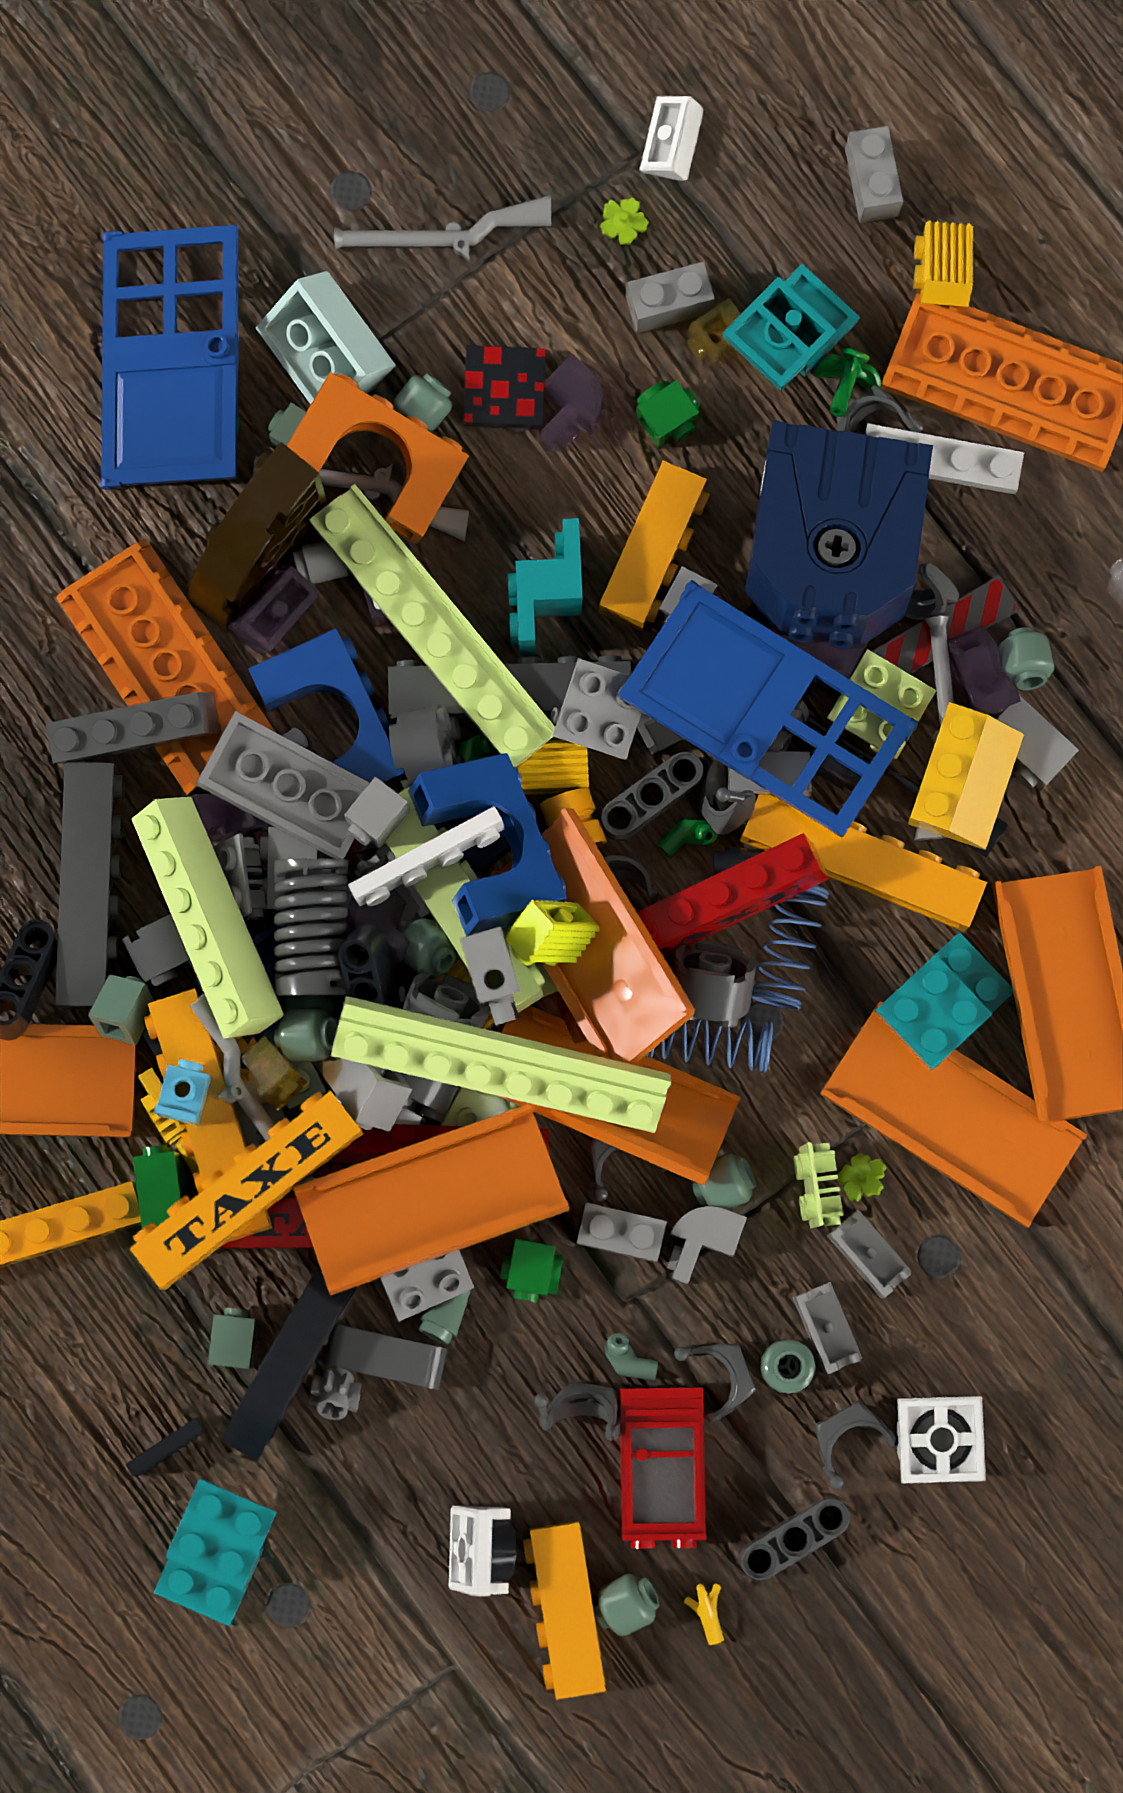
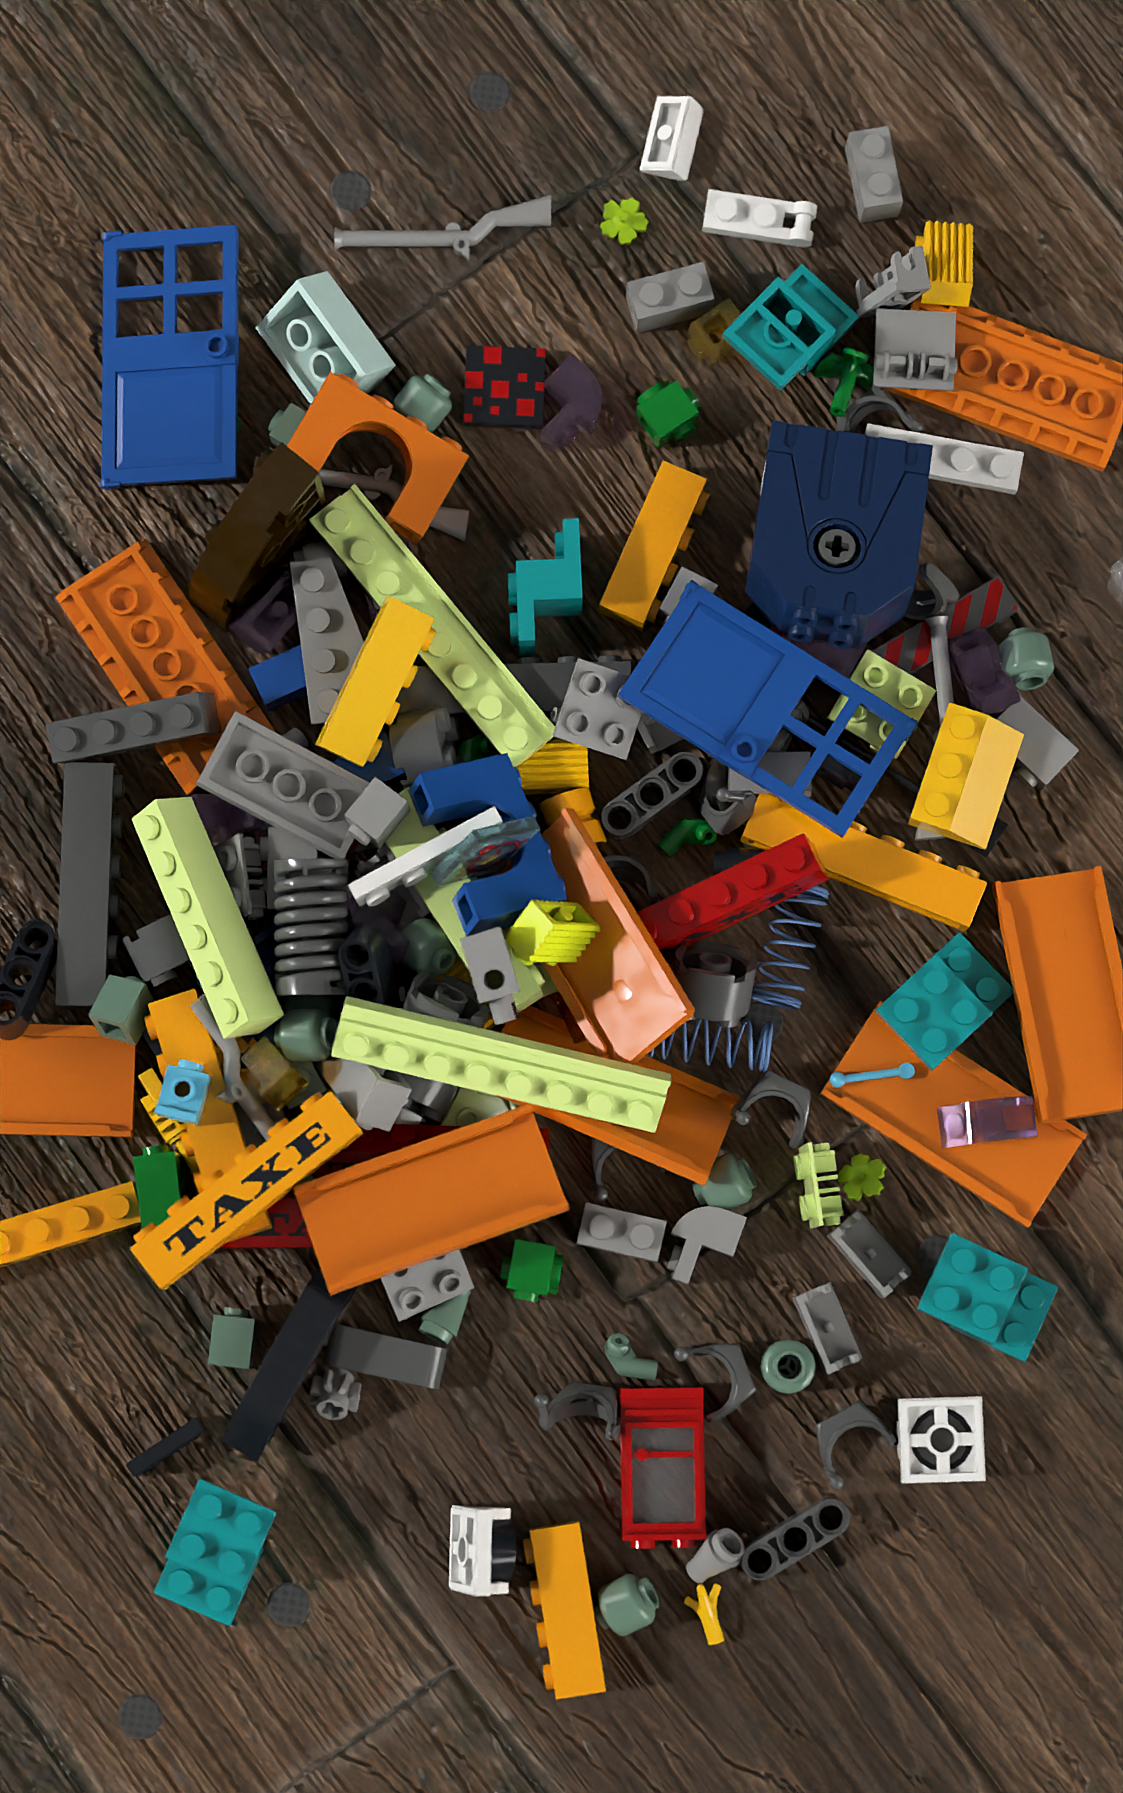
(326, 632): none -> light grey wing
(375, 682): none -> yellow brick
(485, 850): none -> clear light blue tile
(717, 1554): none -> light grey cone
(758, 218): none -> white plate
(773, 1084): none -> dark grey helmet
(896, 285): none -> light grey hinge
(905, 1071): none -> medium azure hinge
(915, 349): none -> light grey hinge
(987, 1121): none -> brick
(987, 1297): none -> teal bracket

